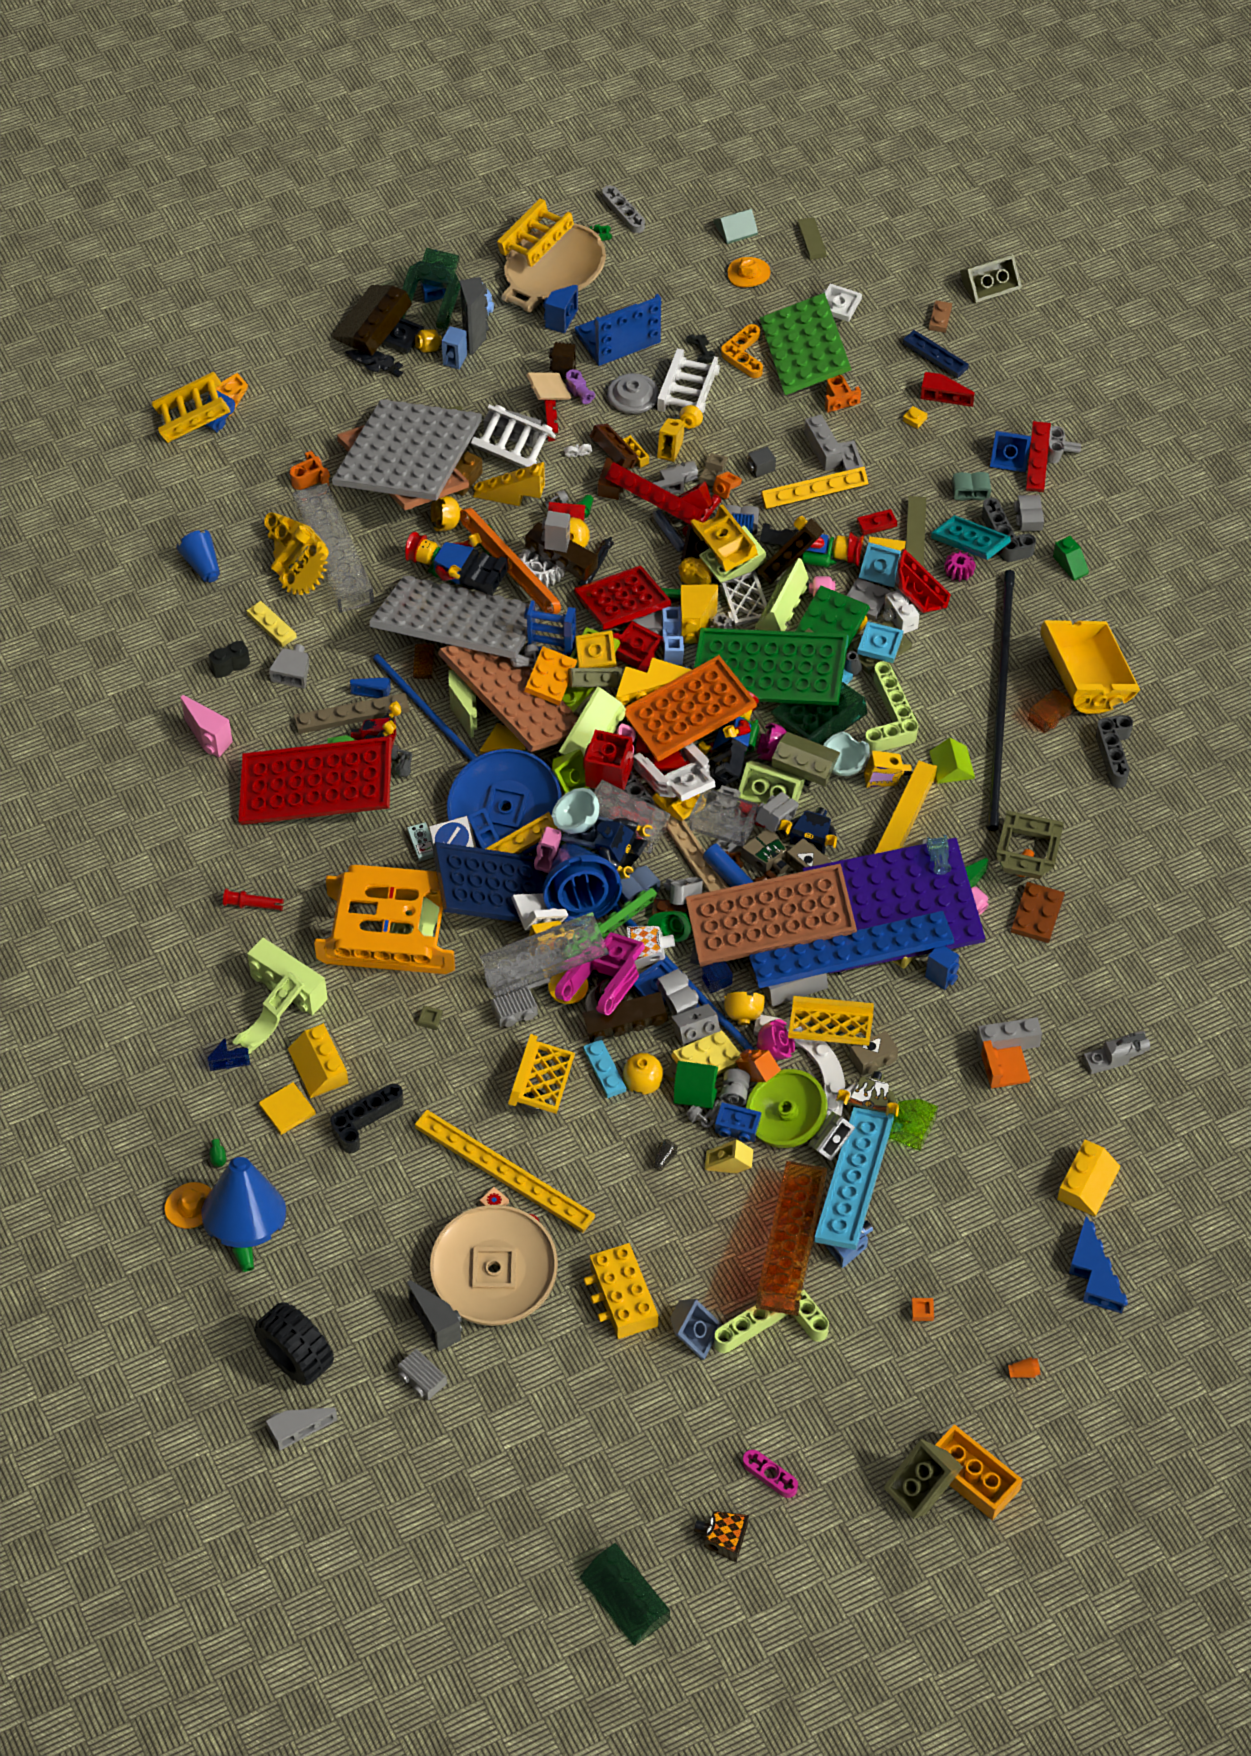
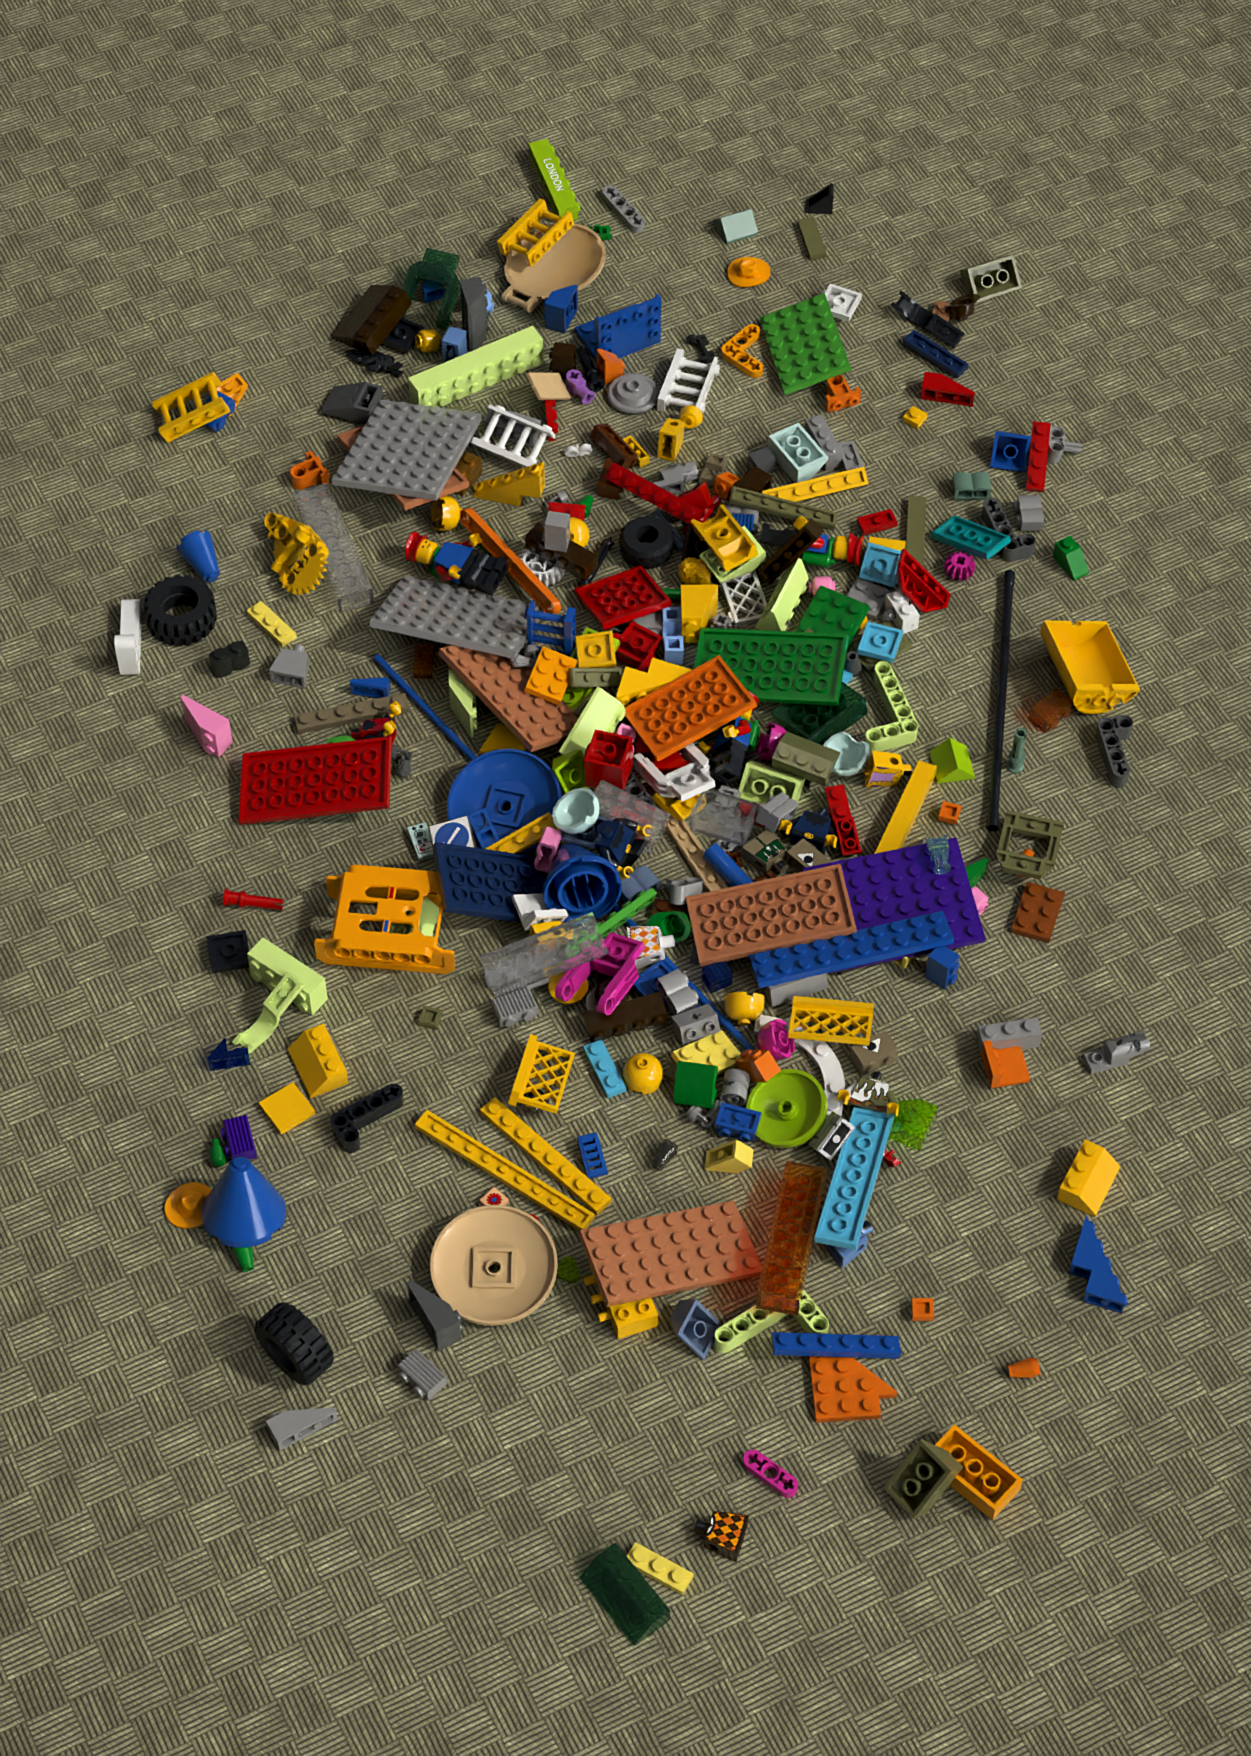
(129, 641): none -> white beam
(177, 592): none -> black tyre
(228, 951): none -> black plate
(239, 1138): none -> dark purple brick
(353, 401): none -> dark grey slope
(477, 369): none -> yellowish green brick
(546, 1156): none -> yellow plate
(553, 178): none -> lime brick
(568, 1270): none -> clear neon green tile
(588, 1143): none -> blue slope
(592, 374): none -> black pin
(609, 366): none -> orange slope
(646, 530): none -> black tyre
(660, 1568): none -> light yellow plate
(670, 1253): none -> nougat plate
(755, 480): none -> dark brown brick
(781, 507): none -> olive tile
(797, 453): none -> light aqua slope
(821, 201): none -> black slope
(835, 1345): none -> blue plate
(842, 820): none -> red slope
(846, 1390): none -> orange wing
(890, 1160): none -> red piece
(928, 320): none -> black piece
(949, 812): none -> orange plate
(963, 306): none -> dark brown piece
(1017, 753): none -> sand green pin

